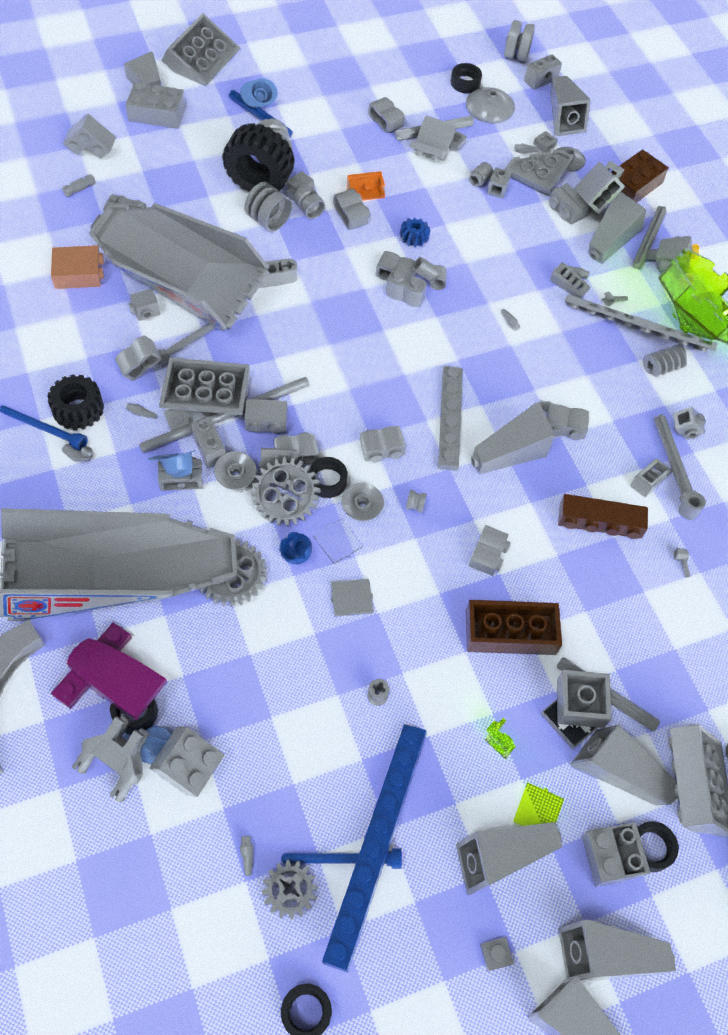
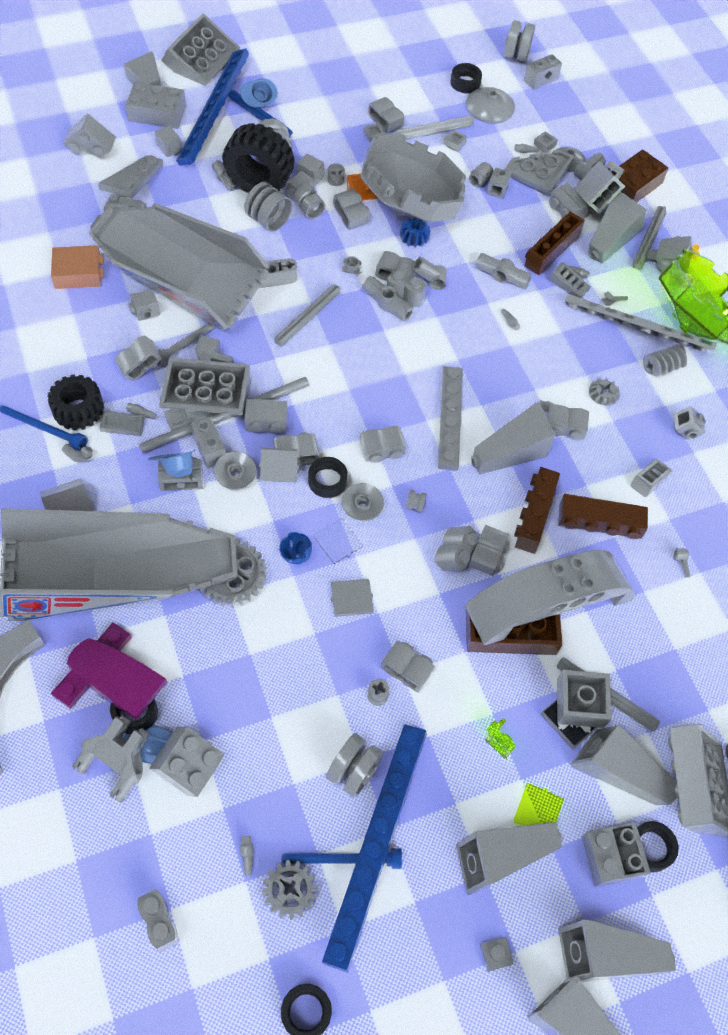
(67, 497): none -> light grey slope
(78, 185): light grey axle -> none
(122, 423): none -> light grey tile
(132, 178): none -> light grey wing
(155, 913): none -> light grey brick
(168, 141): none -> light grey brick
(210, 350): none -> light grey brick
(212, 108): none -> blue plate
(222, 175): none -> light grey axle
(277, 508): light grey gear -> none
(309, 313): none -> light grey axle
(312, 167): none -> light grey brick
(336, 174): none -> light grey wheel
(351, 265): none -> light grey plate
(354, 765): none -> light grey wheel
(372, 129): none -> light grey plate
(387, 298): none -> light grey piece
(407, 666): none -> light grey brick
(412, 178): none -> light grey windscreen
(434, 138): light grey bracket -> none
(456, 548): none -> light grey brick
(503, 270): none -> light grey piece
(537, 510): none -> reddish brown brick
(548, 591): none -> light grey slope
(554, 243): none -> reddish brown brick
(569, 107): light grey slope -> none
(584, 167): none -> light grey piece
(606, 398): none -> light grey gear
(691, 501): light grey piece -> none

